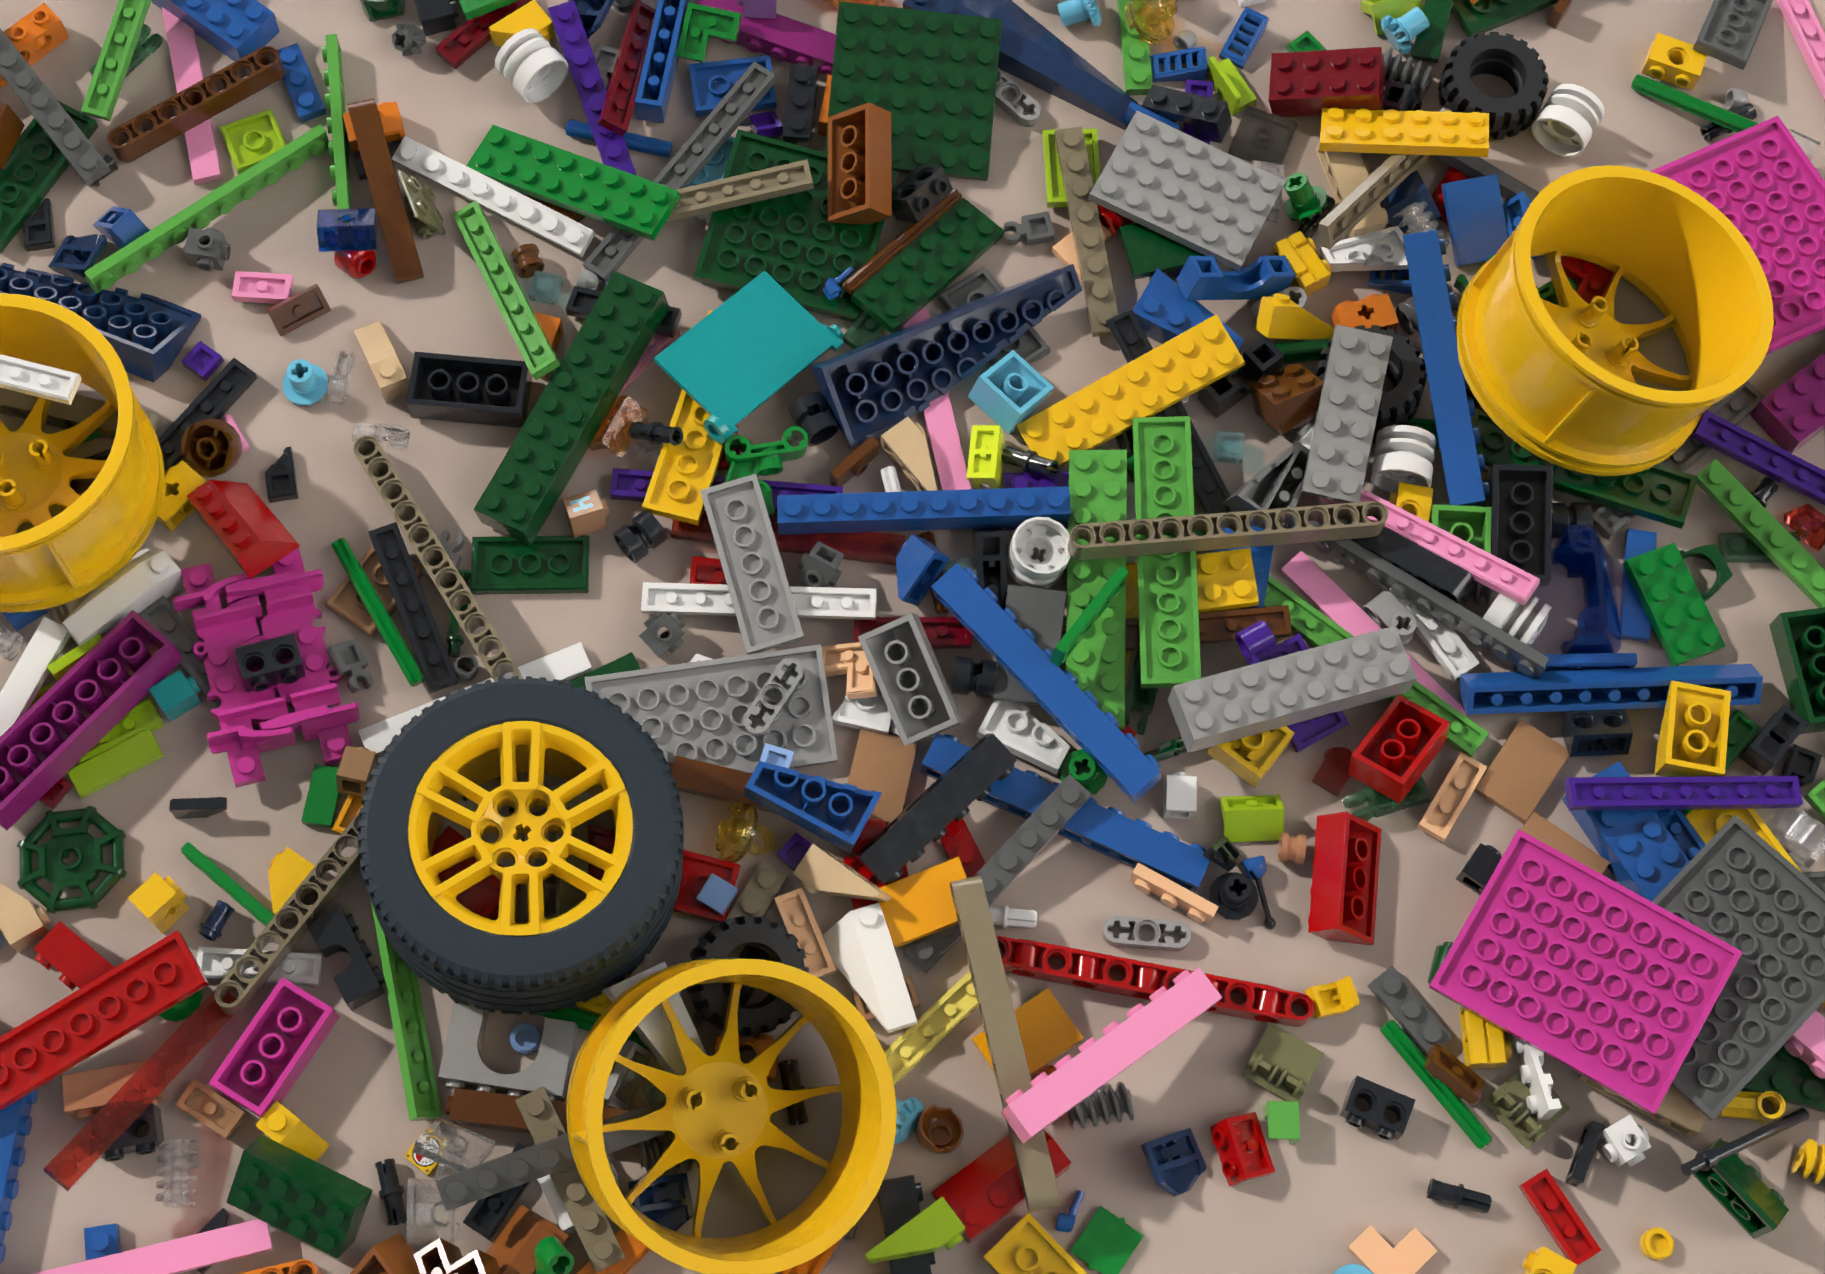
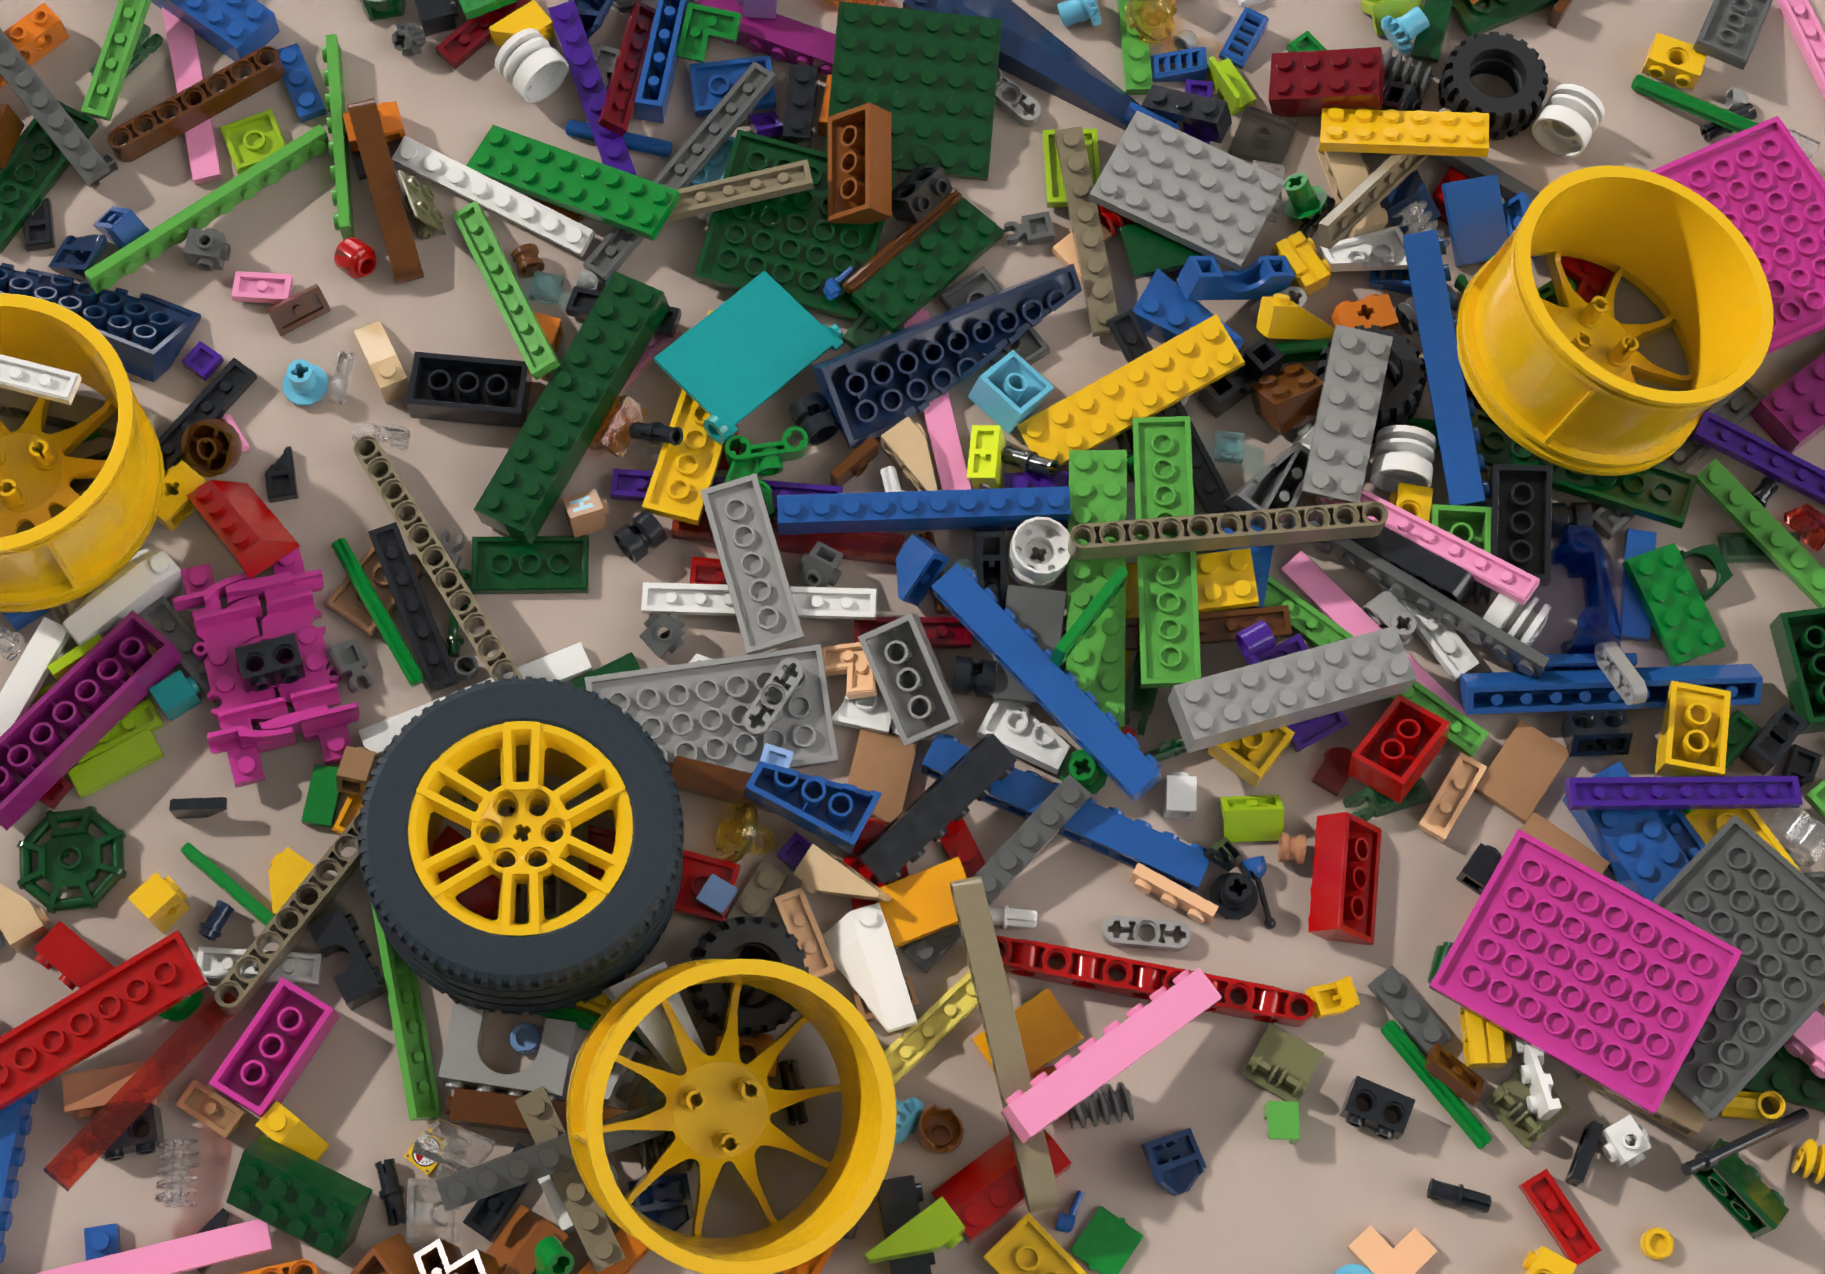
(347, 229): clear blue brick -> none
(1242, 1148): red bracket -> none
(1620, 673): none -> light grey beam

